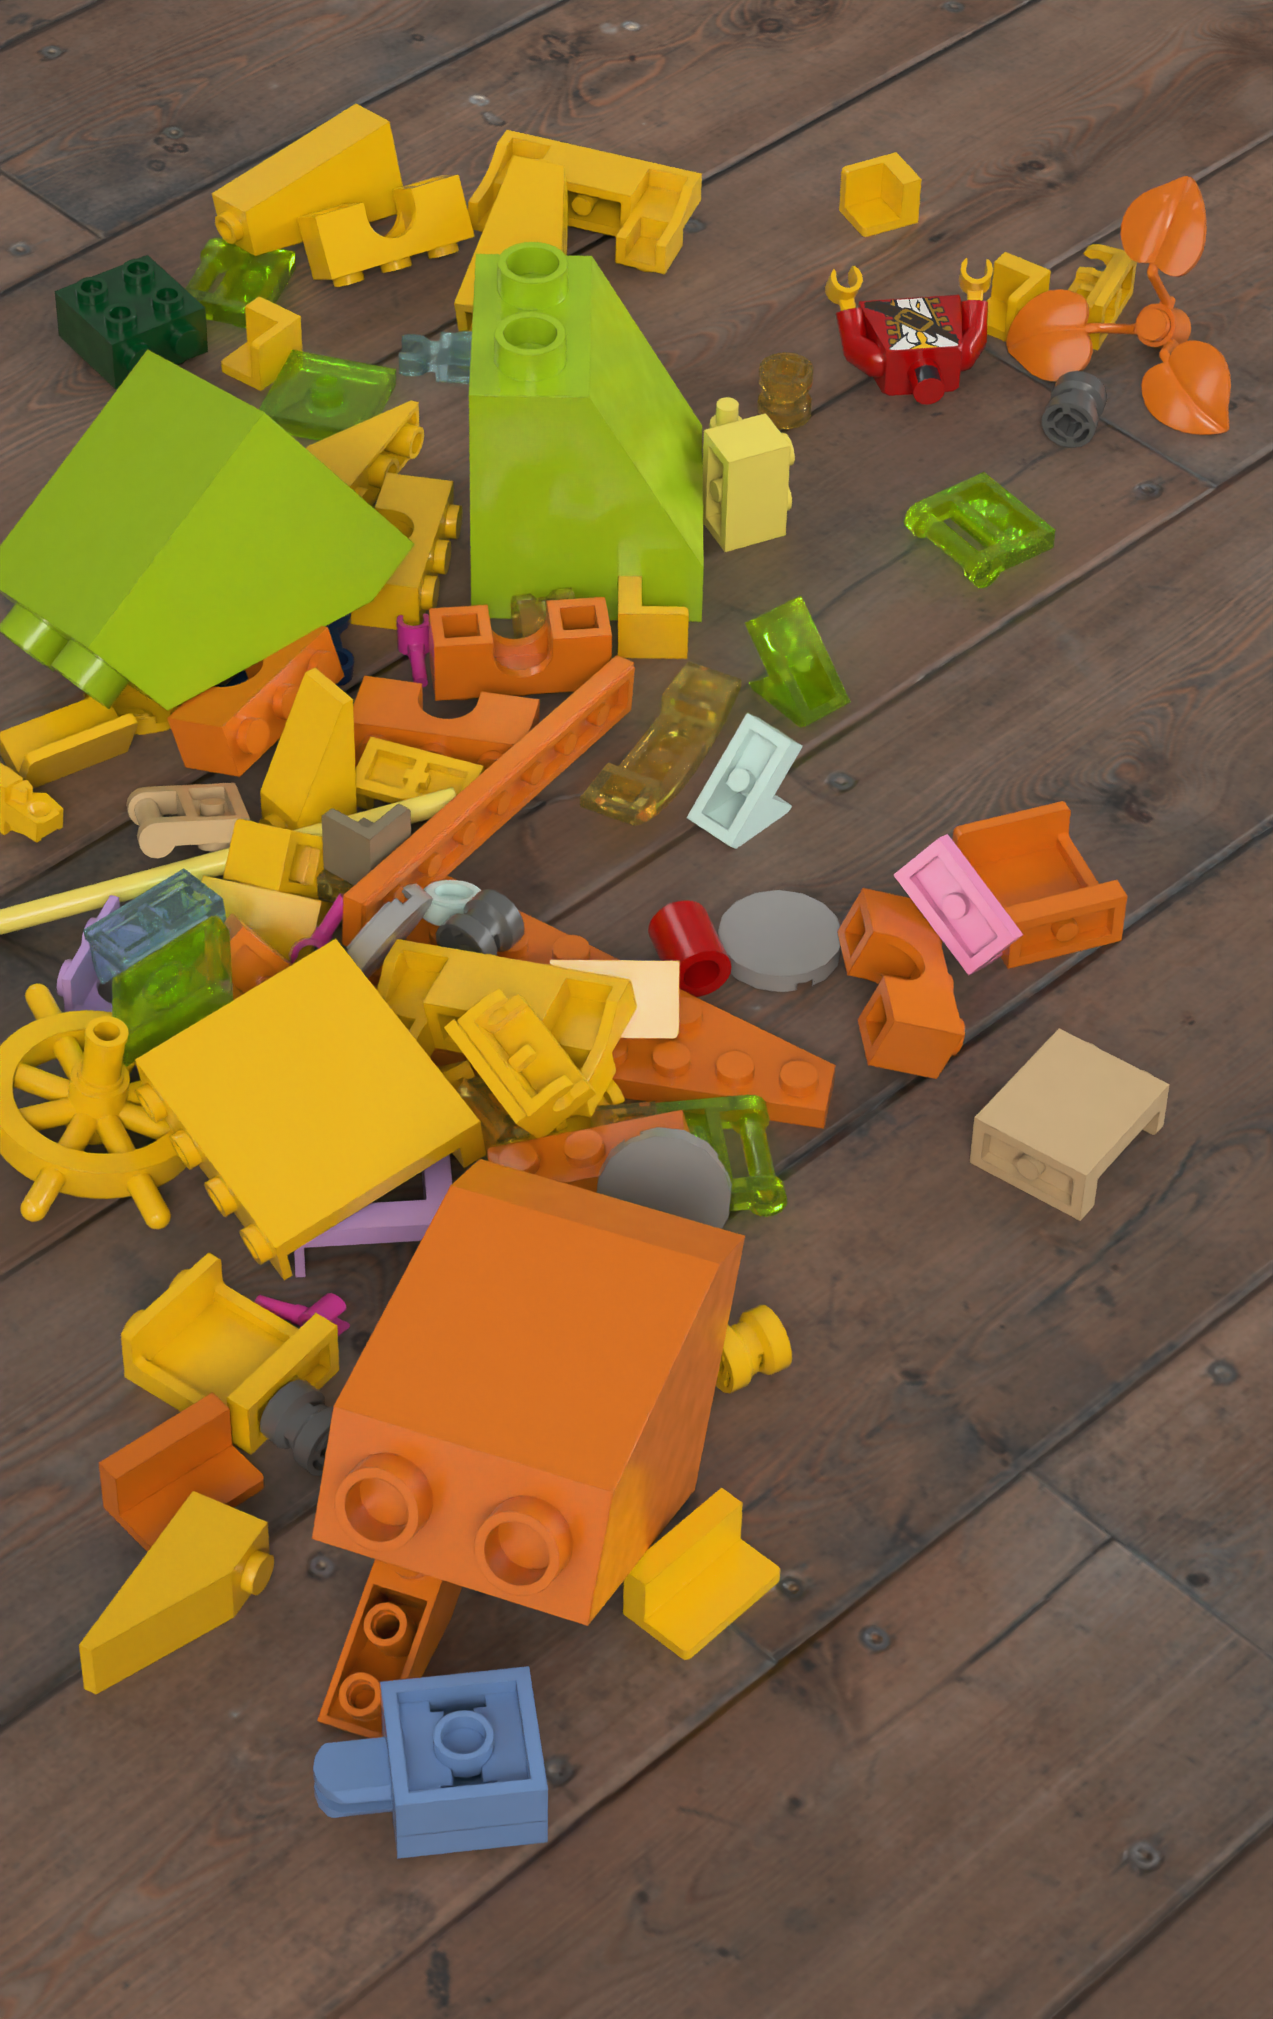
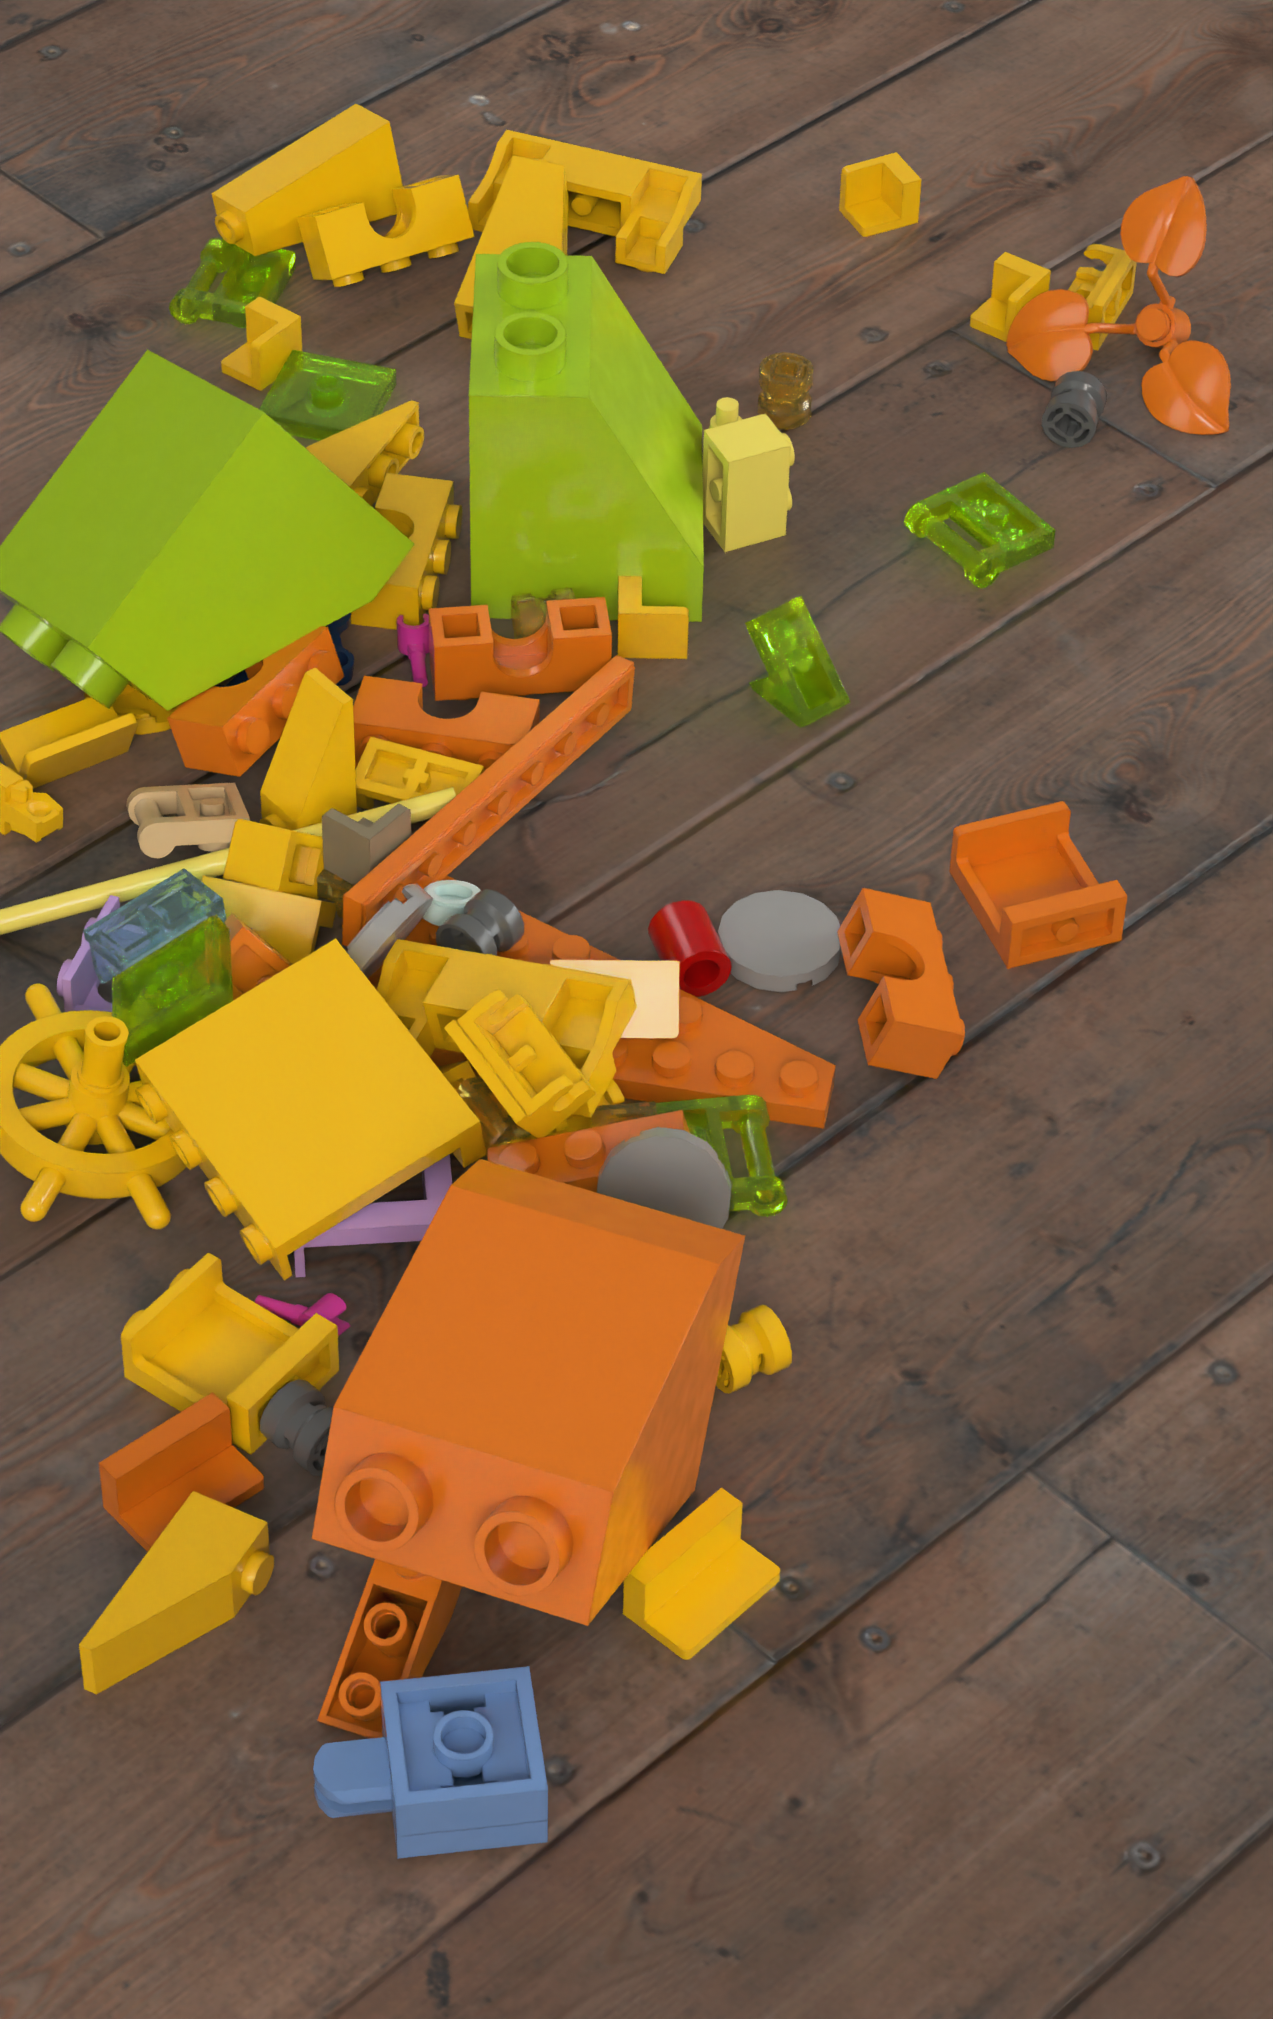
(126, 312): dark green brick -> none
(323, 933): dark pink hand -> none
(446, 357): clear light blue plate -> none
(669, 751): clear yellow slope -> none
(742, 788): light aqua slope -> none
(913, 342): red torso -> none
(958, 905): bright pink panel -> none
(1066, 1121): tan panel -> none

